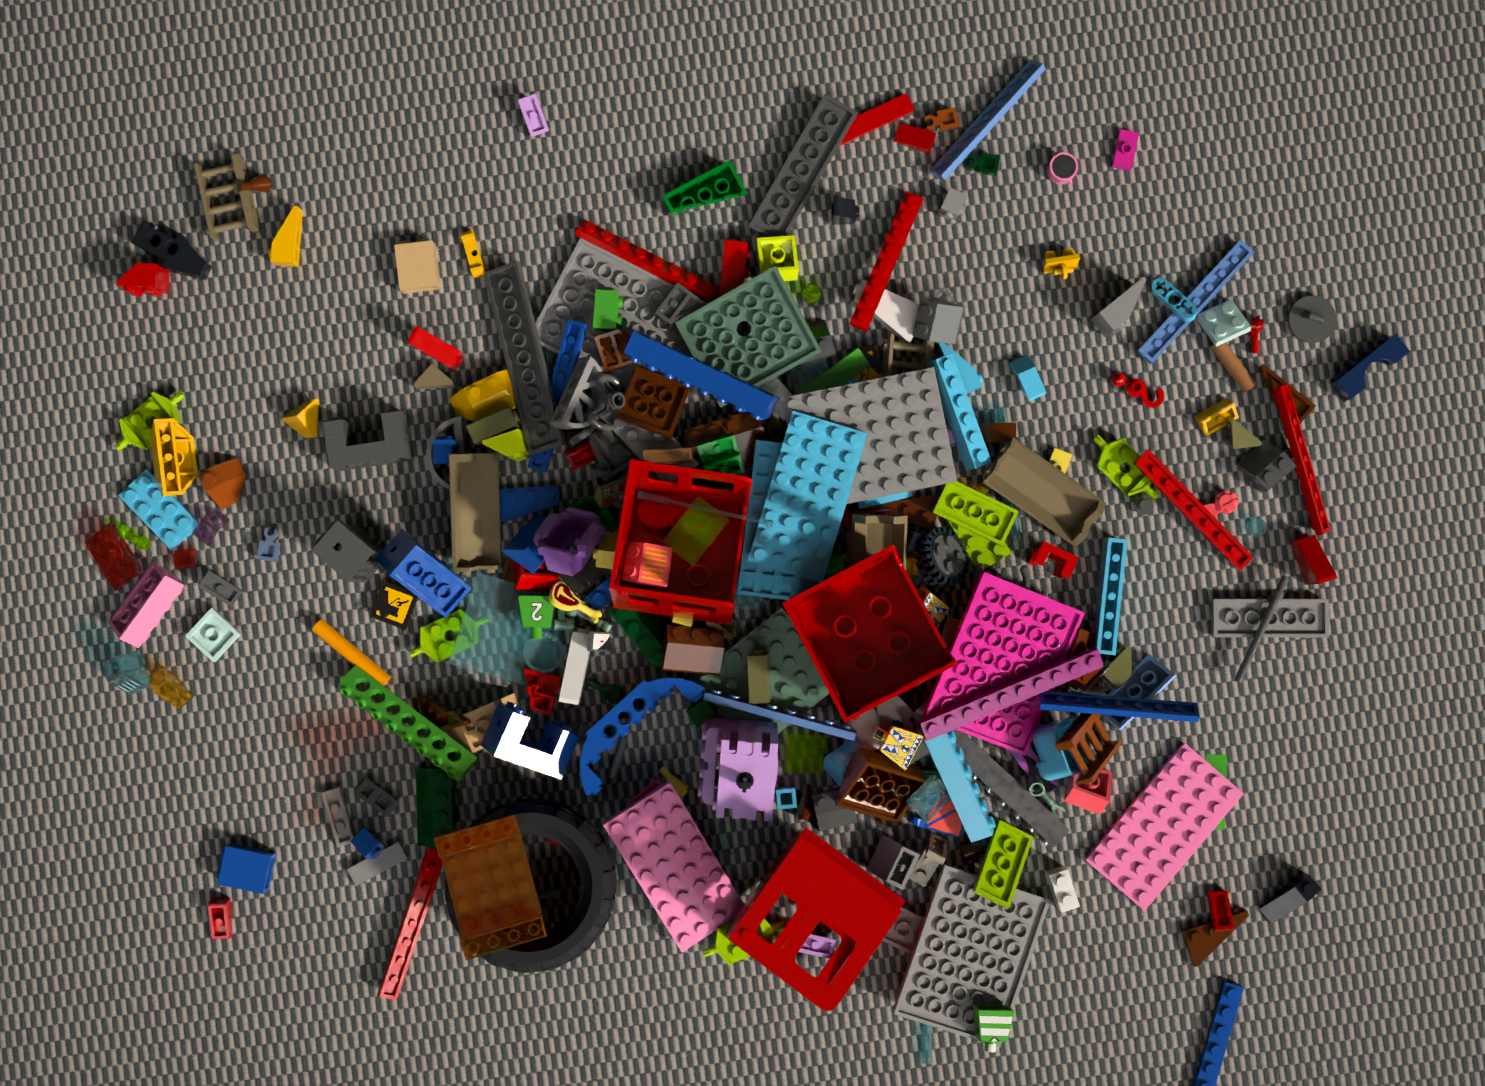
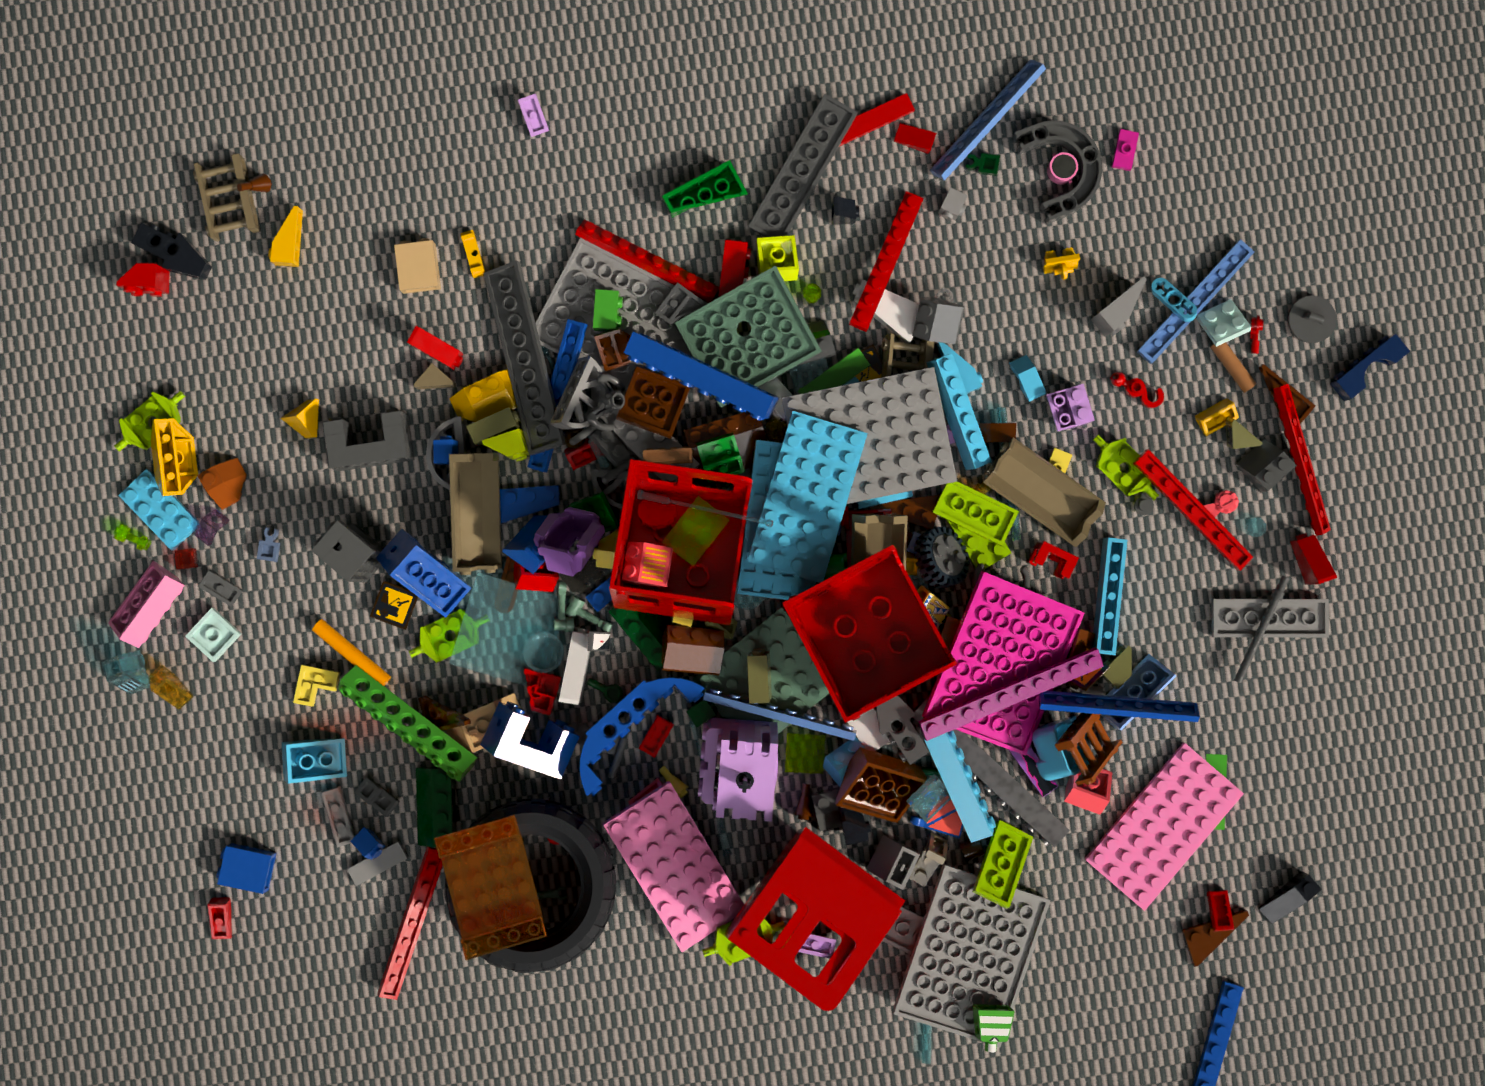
(114, 556): clear red plate -> none
(310, 680): none -> light yellow plate
(313, 760): none -> medium azure slope
(535, 614): bright green torso -> none
(564, 599): light yellow piece -> none
(611, 493): slope -> none
(656, 736): none -> red plate
(786, 797): medium azure brick -> none
(854, 826): none -> black slope
(898, 744): torso -> none
(945, 119): dark orange plate -> none
(1037, 788): sand green brick -> none
(1062, 889): white brick -> none
(1070, 408): none -> lavender slope
(1077, 143): none -> dark grey piece

